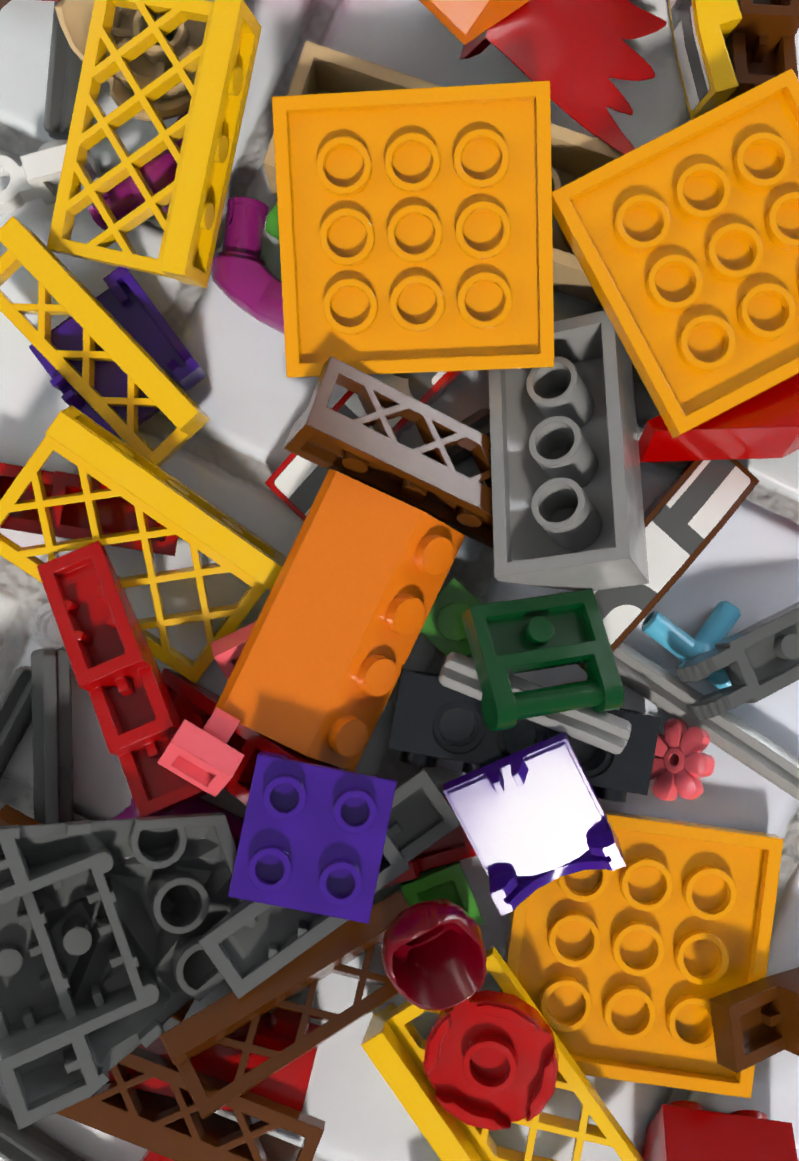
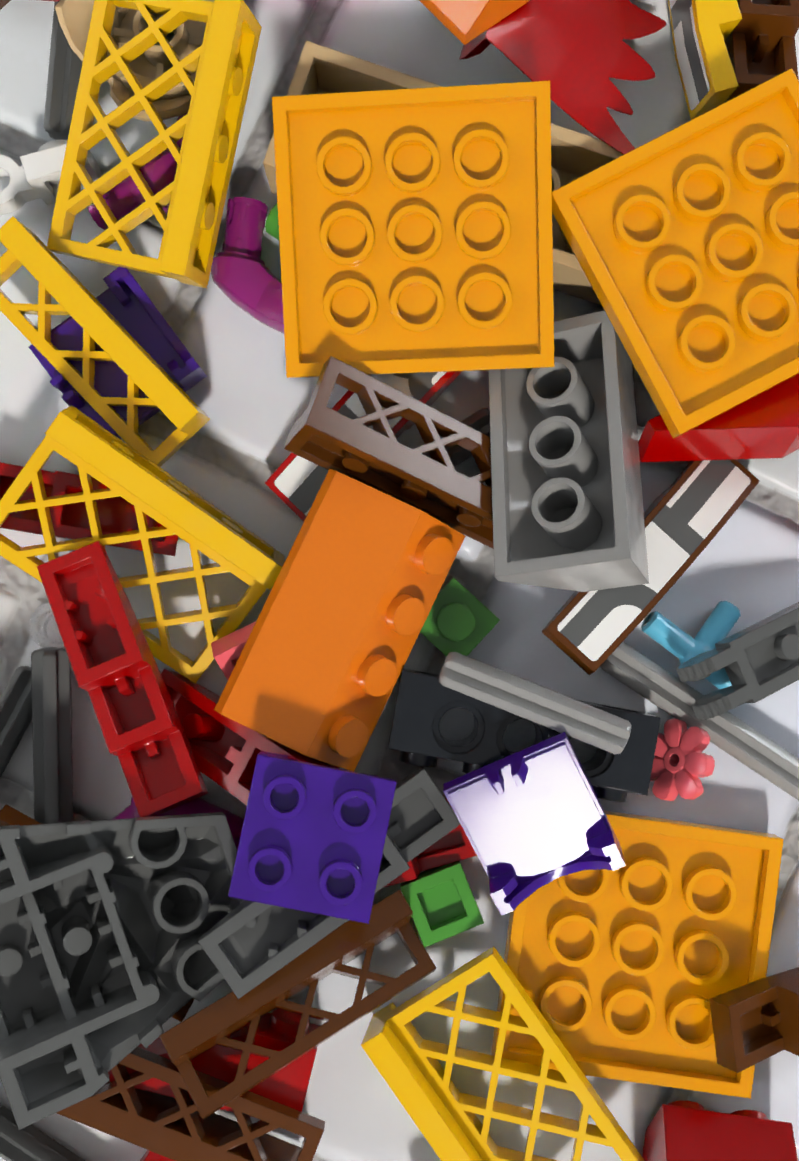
(203, 753): coral tile -> none
(434, 954): dark red hair -> none
(491, 1060): red tile -> none
(539, 636): dark green plate -> none

